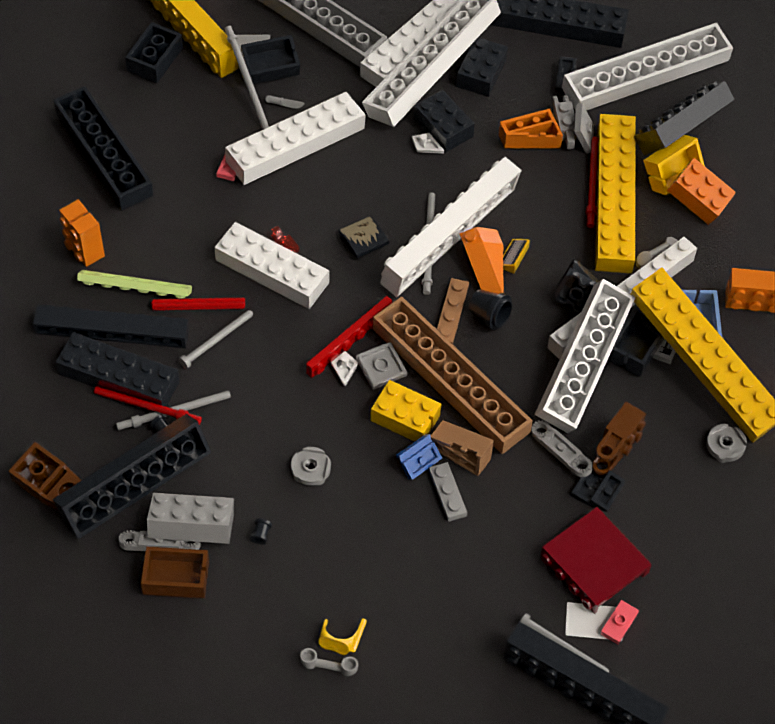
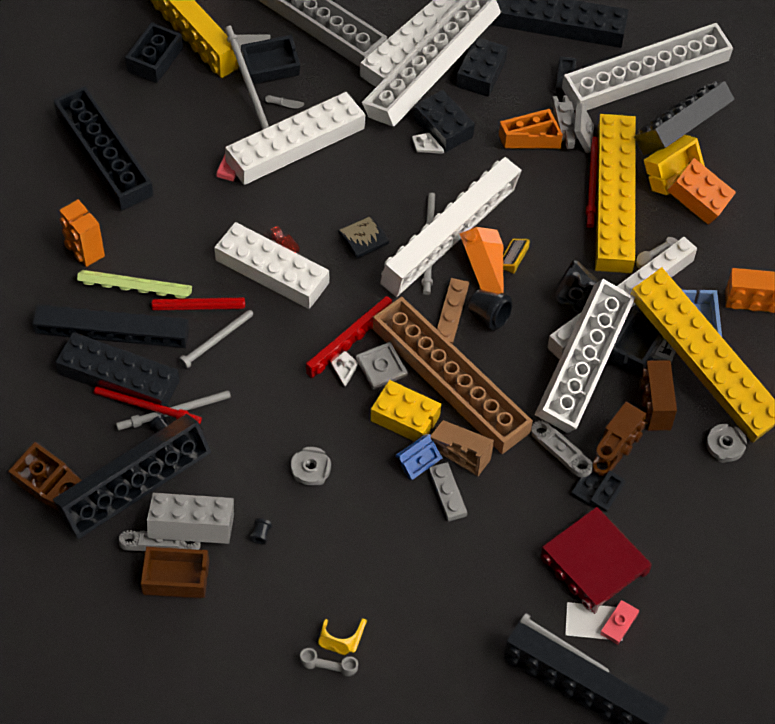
(658, 395): none -> reddish brown piece

